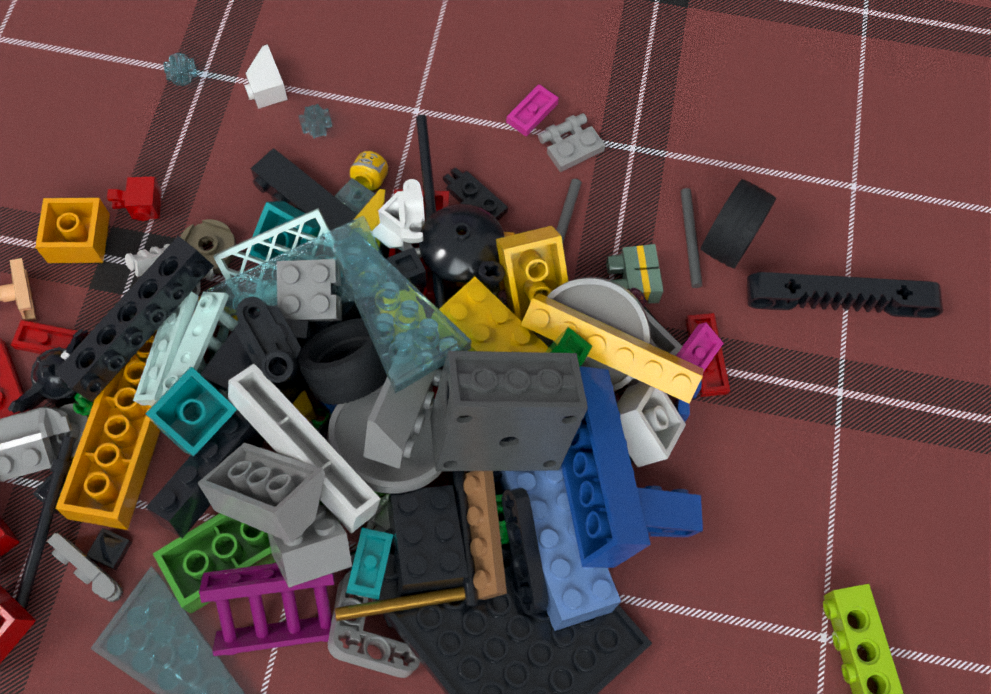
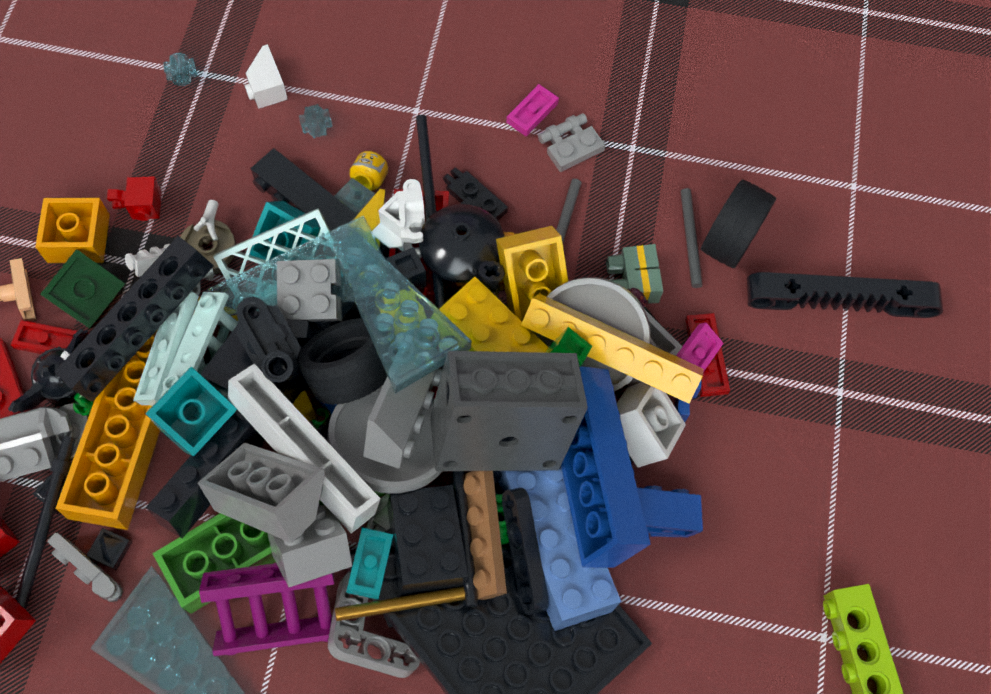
(82, 289): none -> dark green plate
(208, 219): none -> white bar

